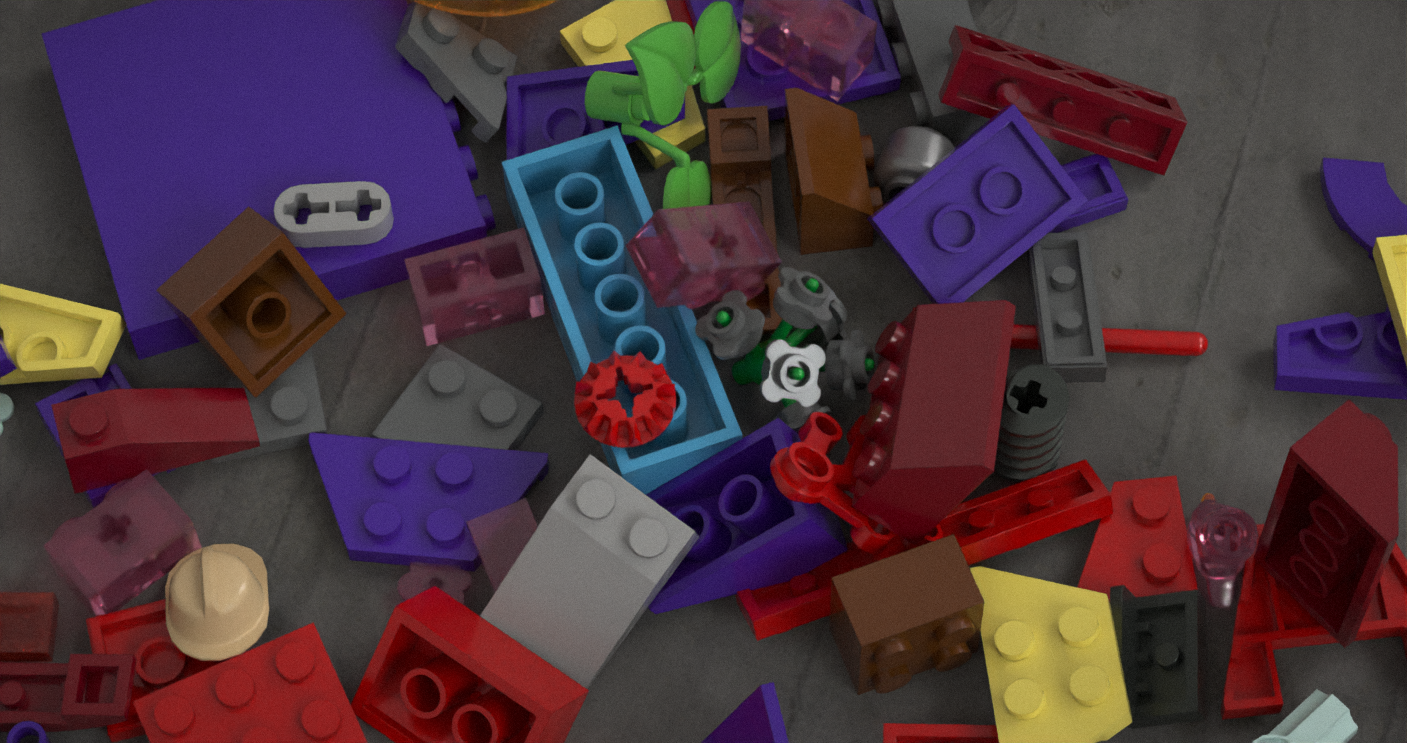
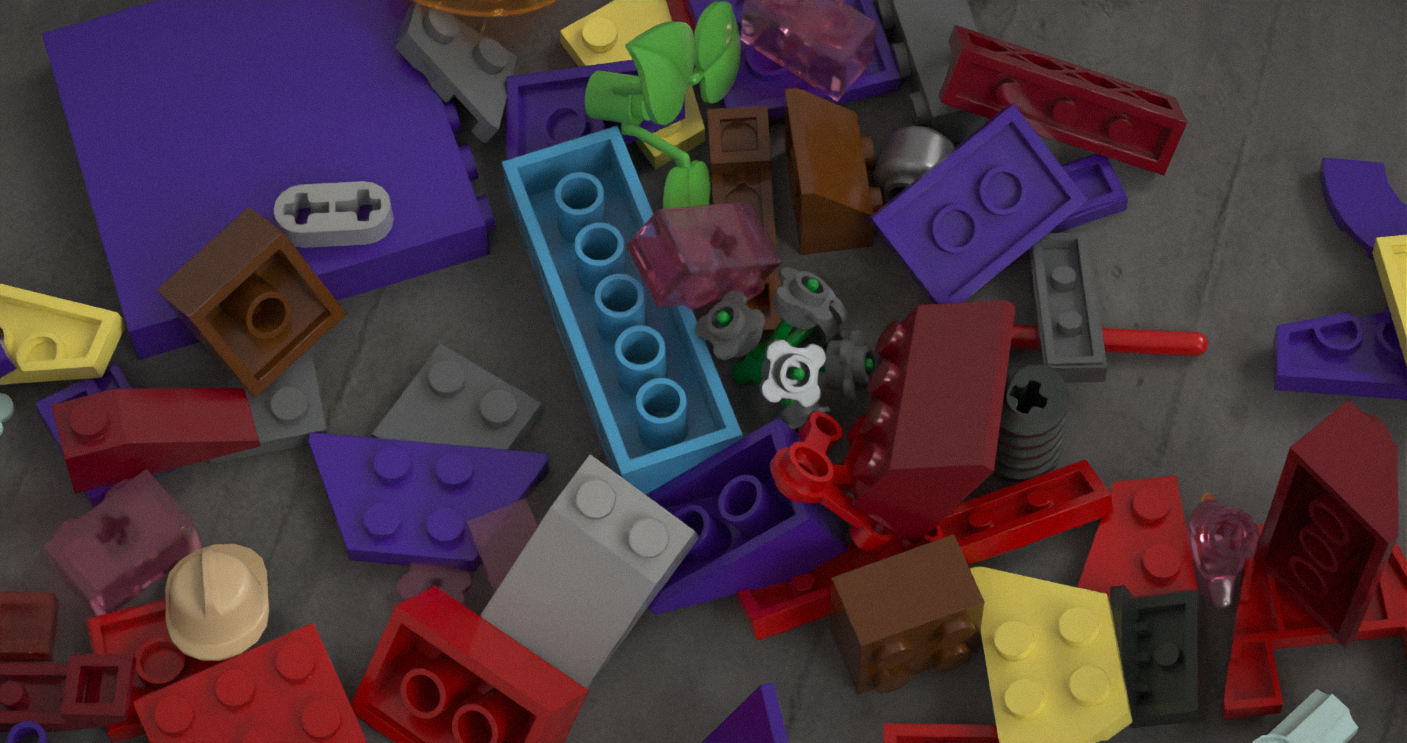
(475, 286): clear pink brick -> none
(606, 419): red gear -> none

